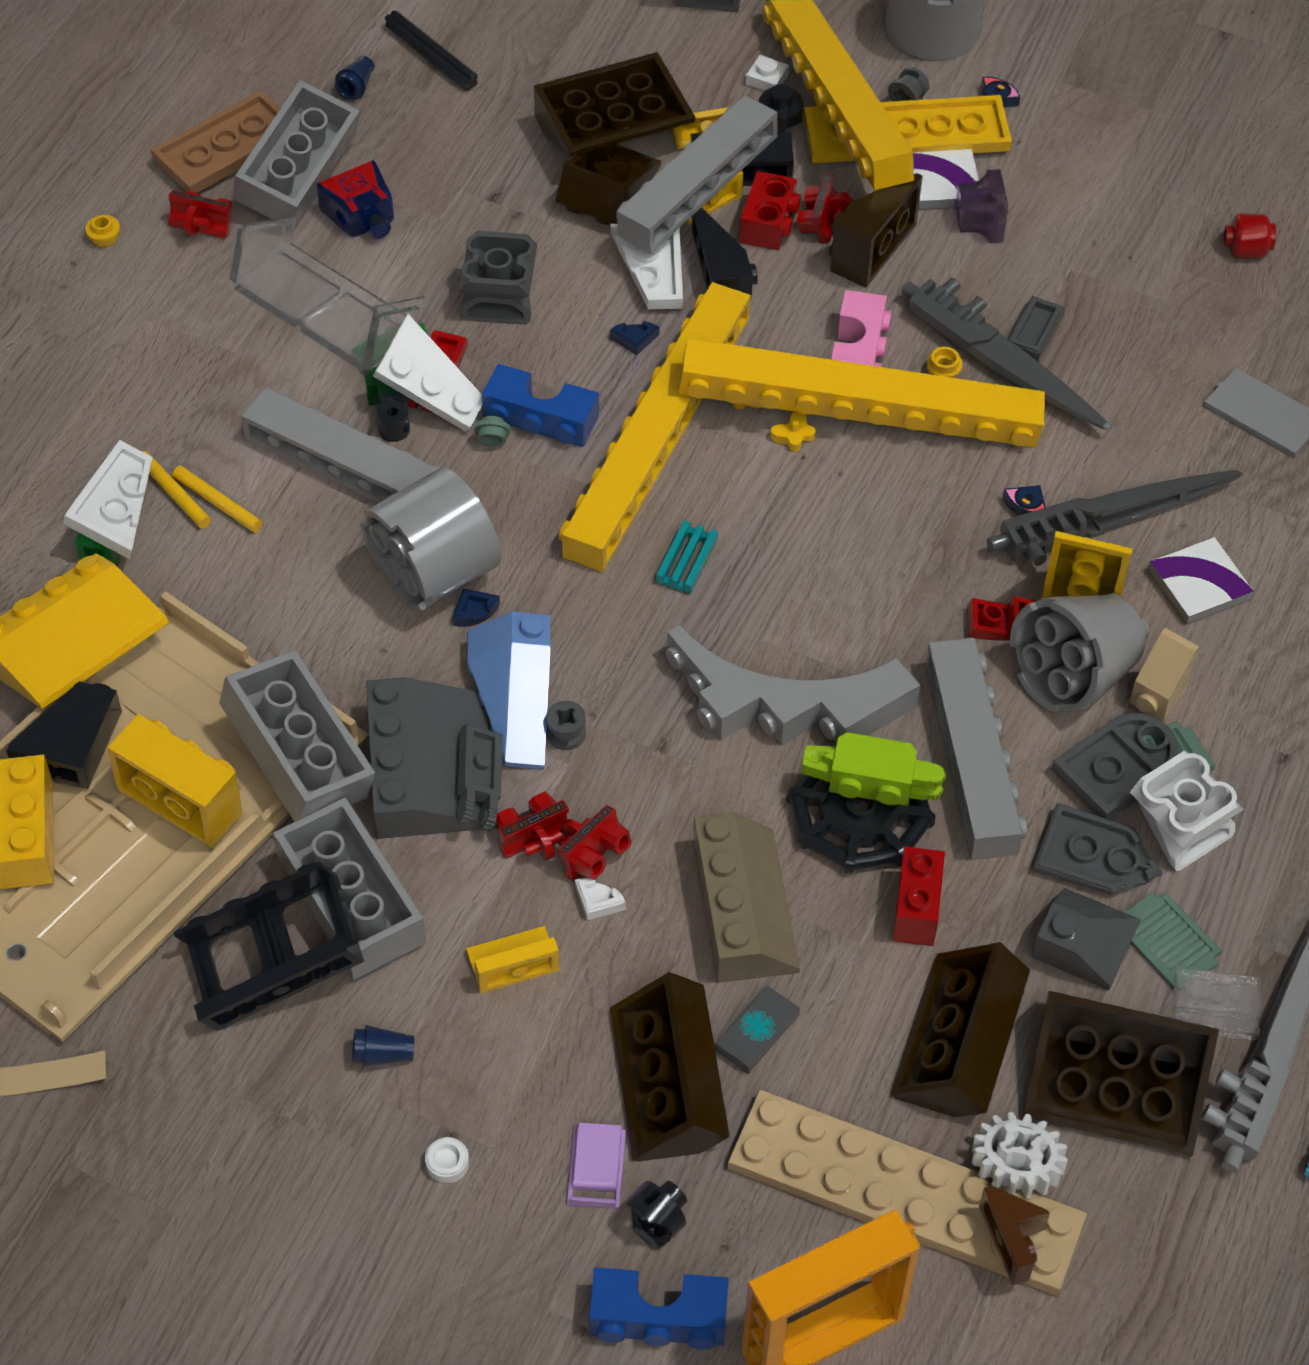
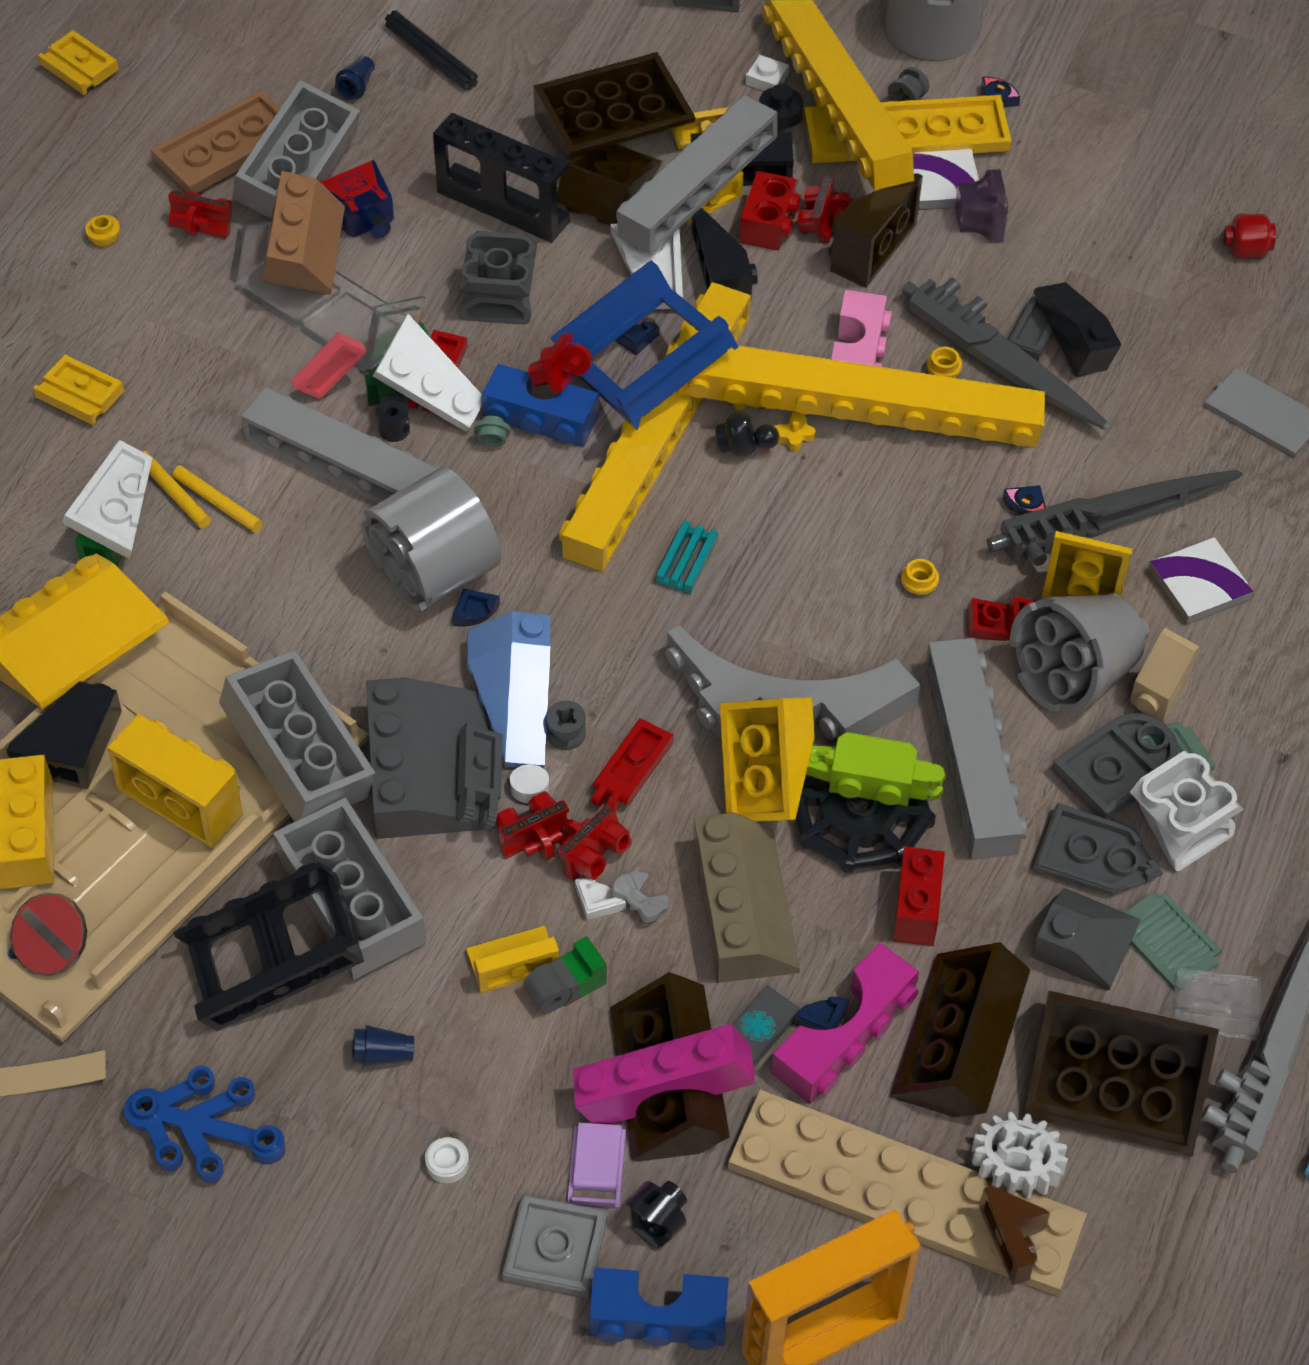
(48, 934): none -> red piece
(78, 62): none -> yellow plate
(79, 389): none -> yellow plate
(200, 1122): none -> blue plant
(303, 235): none -> medium nougat slope
(329, 365): none -> coral tile
(489, 188): none -> black window
(528, 781): none -> white tile
(555, 1246): none -> light grey tile
(560, 364): none -> red hips
(567, 977): none -> leg
(622, 310): none -> blue piece
(628, 888): none -> light grey piece
(631, 764): none -> red hinge
(704, 1061): none -> dark pink arch
(740, 438): none -> black animal
(766, 756): none -> yellow slope
(814, 1058): none -> dark pink arch
(822, 1014): none -> dark blue tile
(920, 569): none -> yellow plate
(1079, 328): none -> black slope

